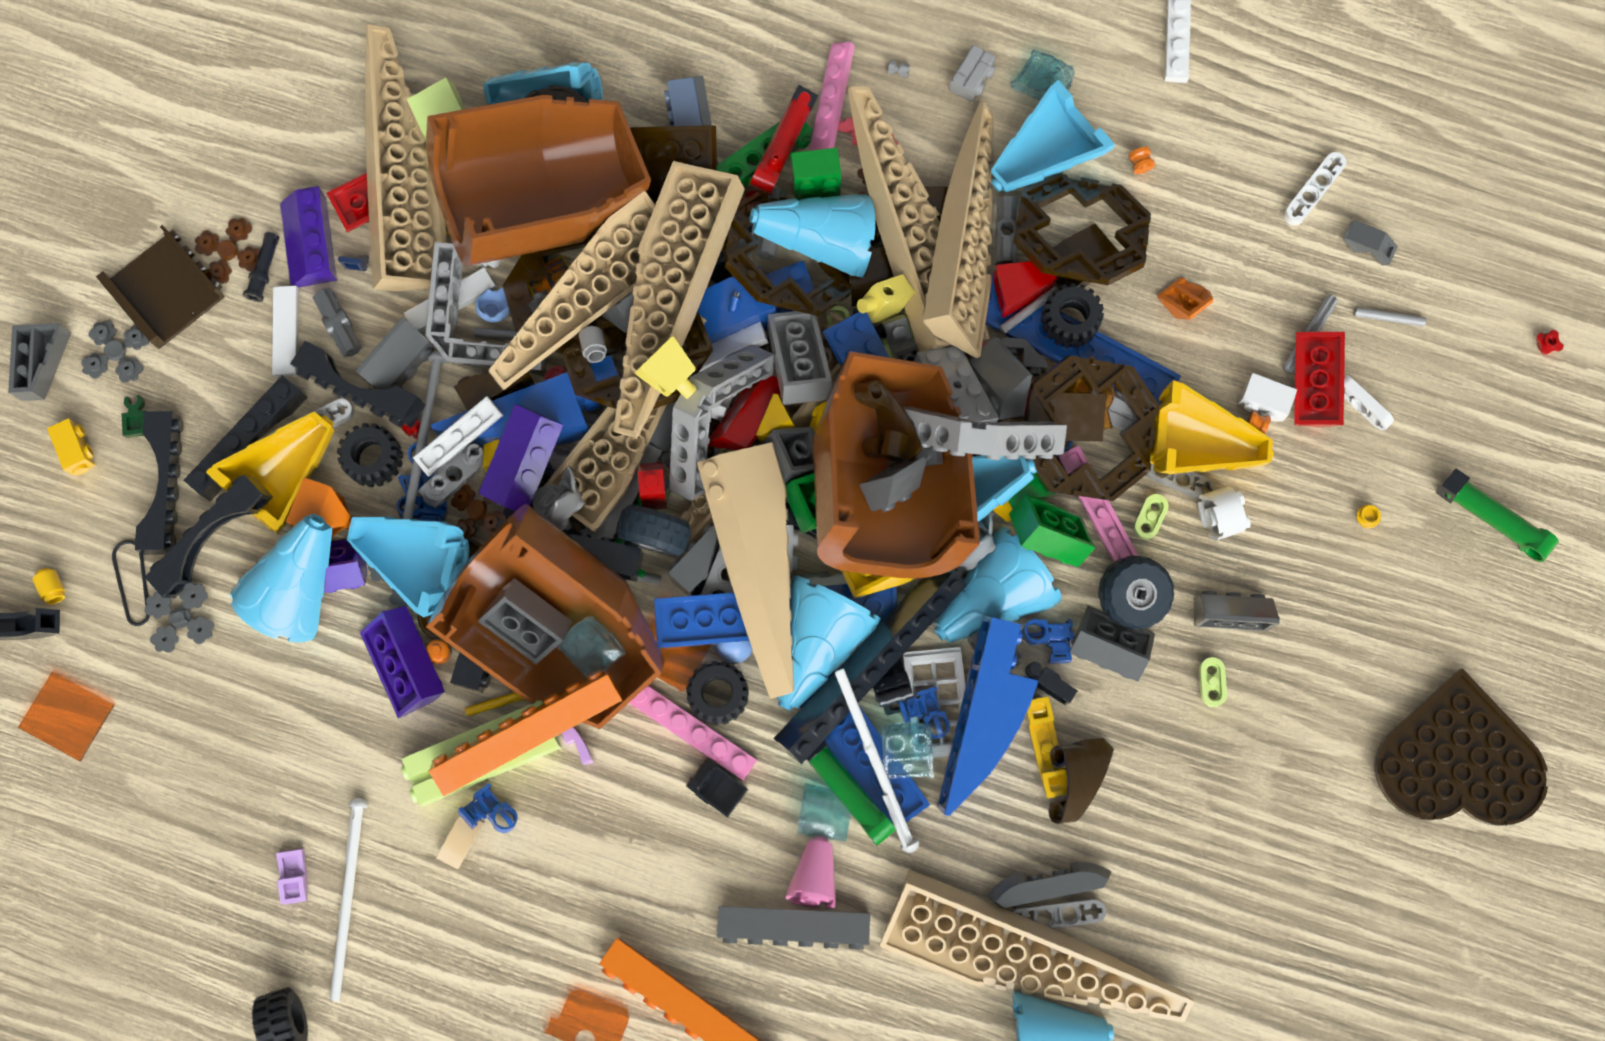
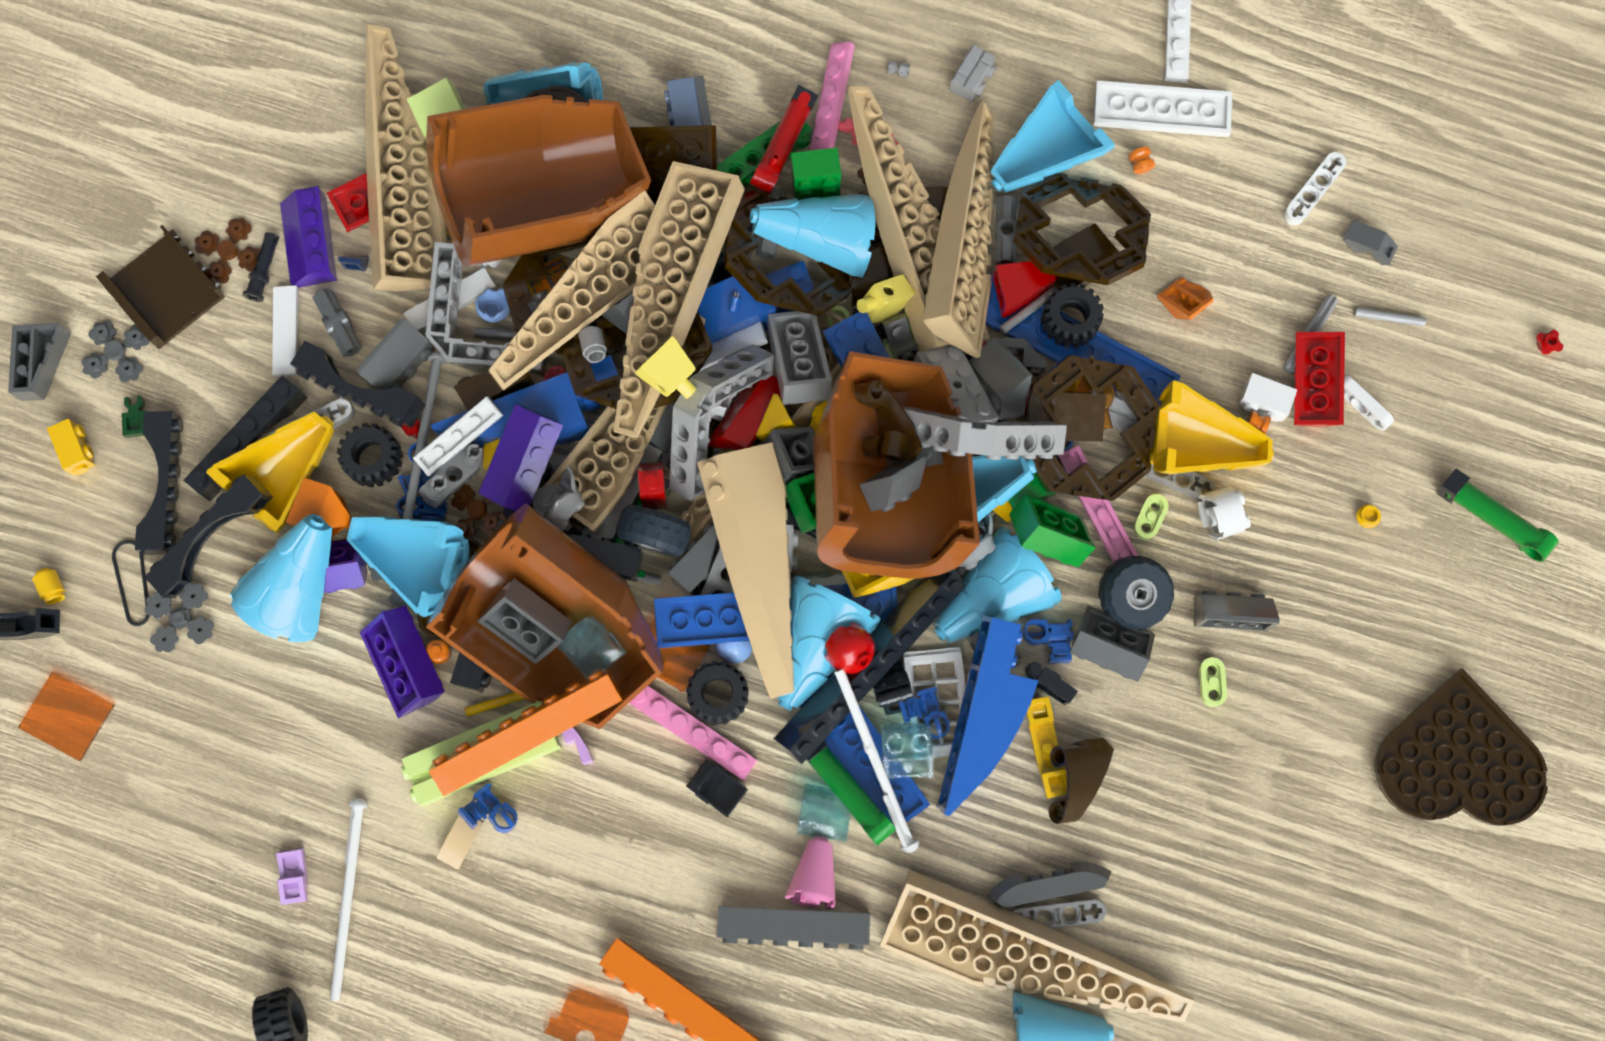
(850, 648): none -> red cylinder
(1040, 73): clear light blue slope -> none
(1163, 108): none -> white plate

